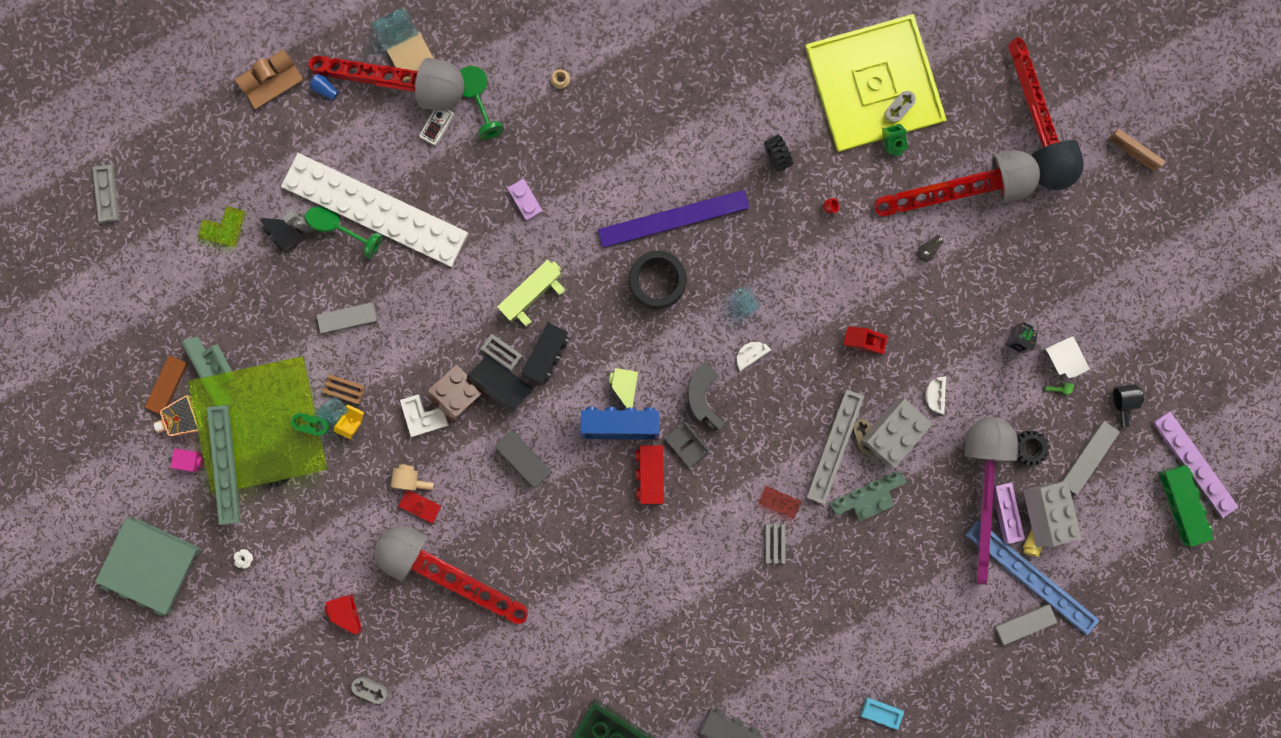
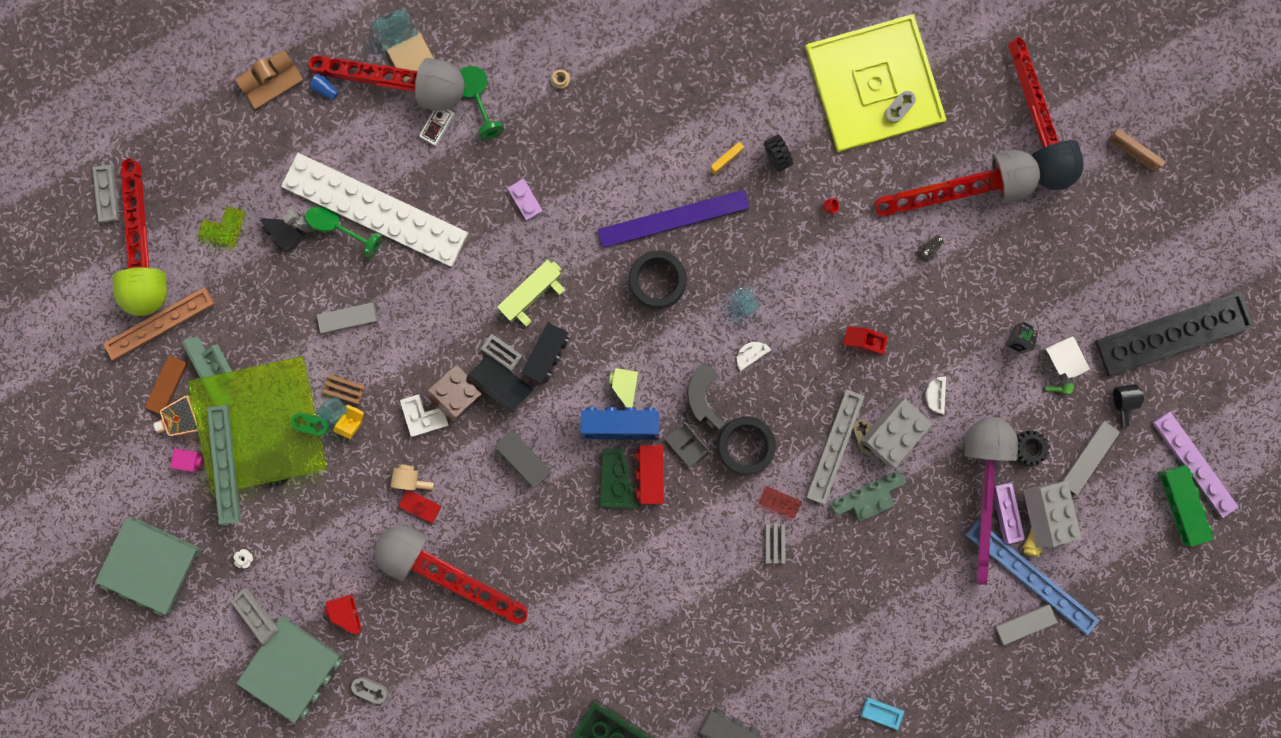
(138, 288): none -> piece
(159, 324): none -> nougat plate
(254, 616): none -> light grey tile
(290, 670): none -> sand green panel
(615, 481): none -> dark green wing
(727, 158): none -> yellow tile
(764, 430): none -> black tyre
(891, 136): green brick -> none
(1174, 333): none -> black plate

